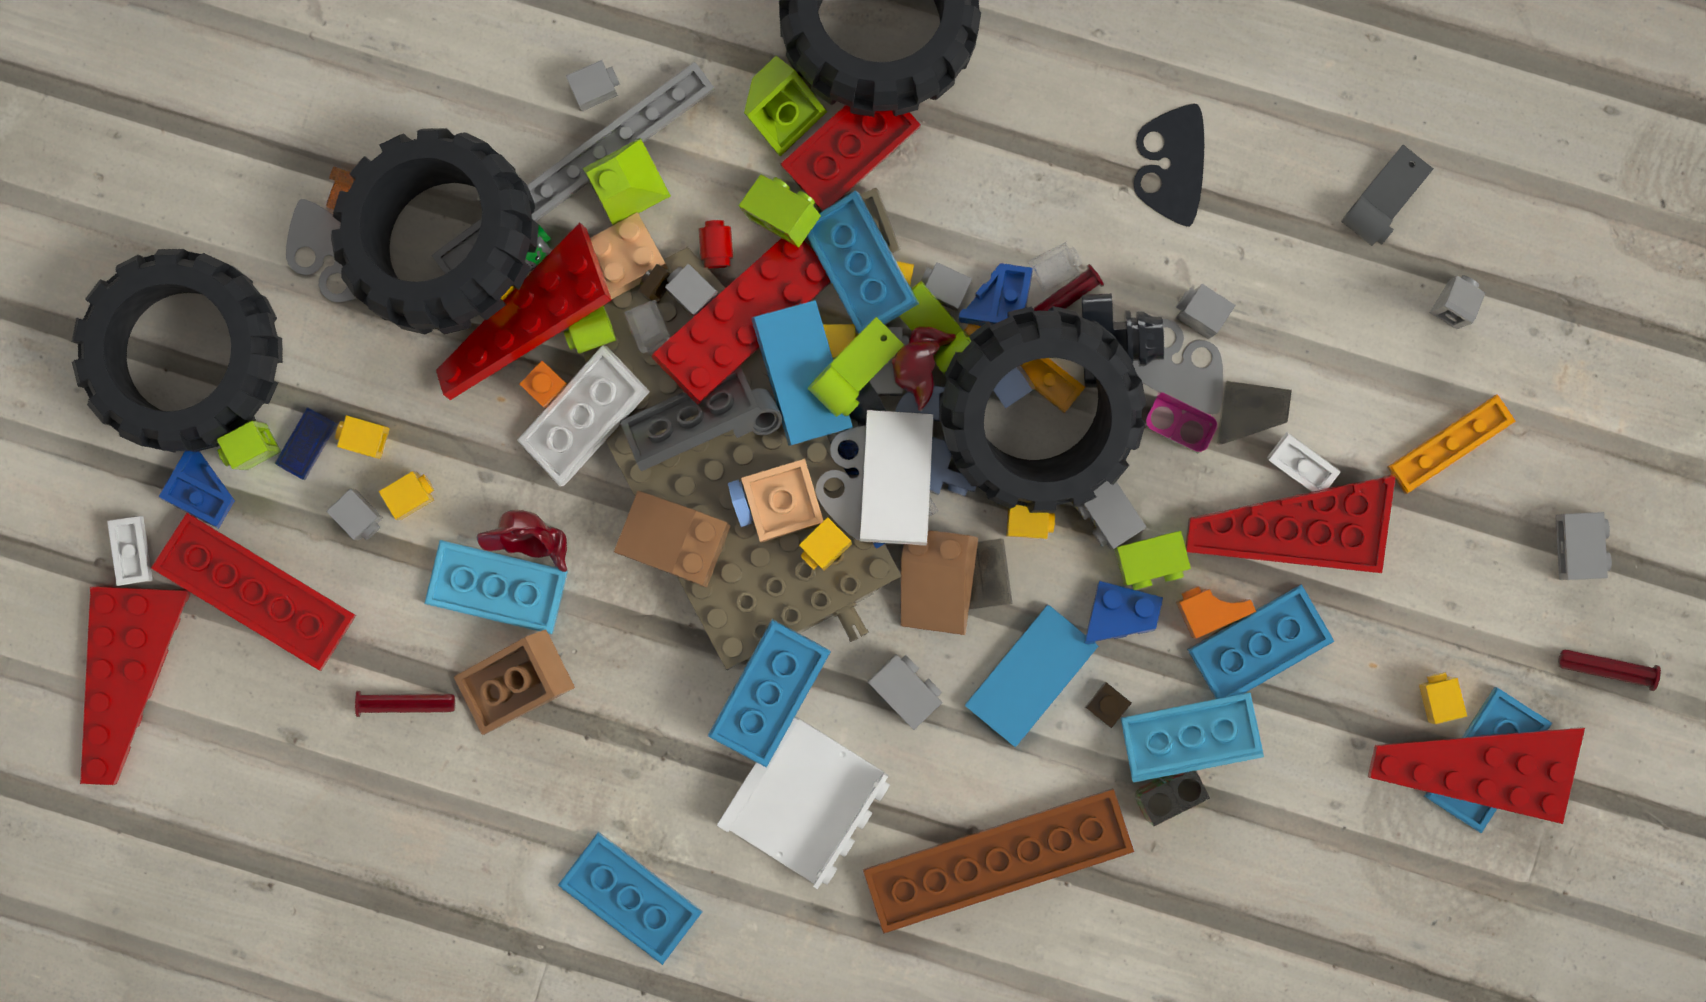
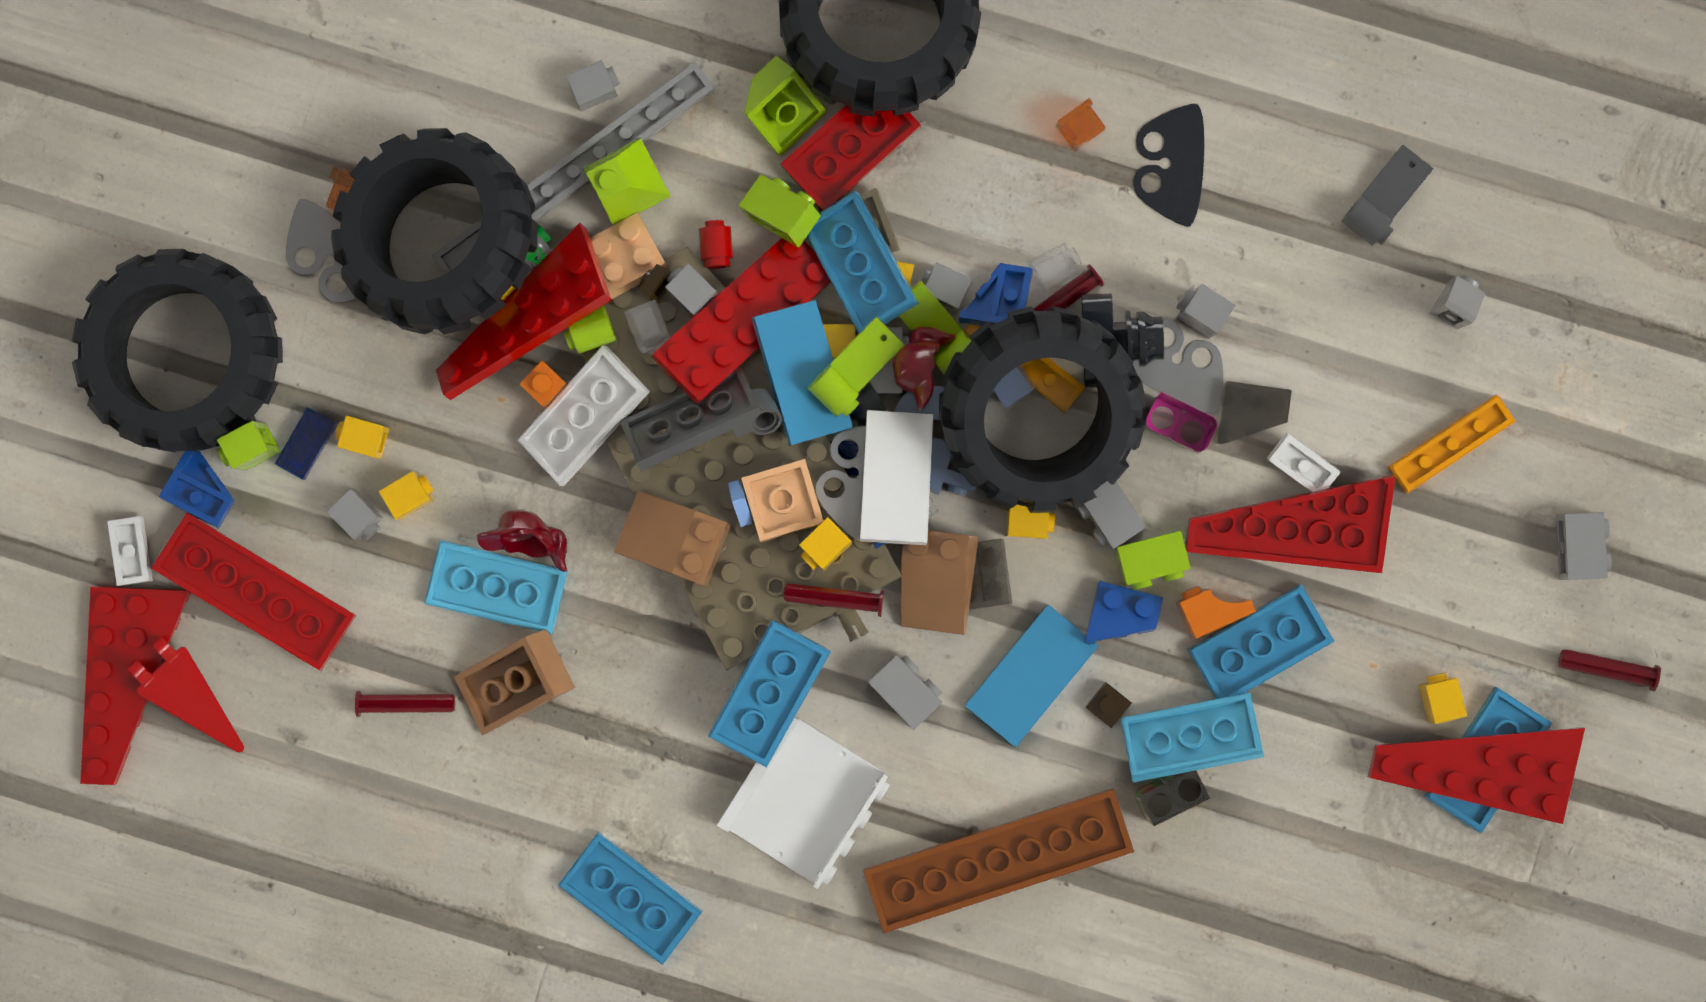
(184, 693): none -> red flag
(834, 597): none -> dark red axle
(1080, 125): none -> clear orange panel

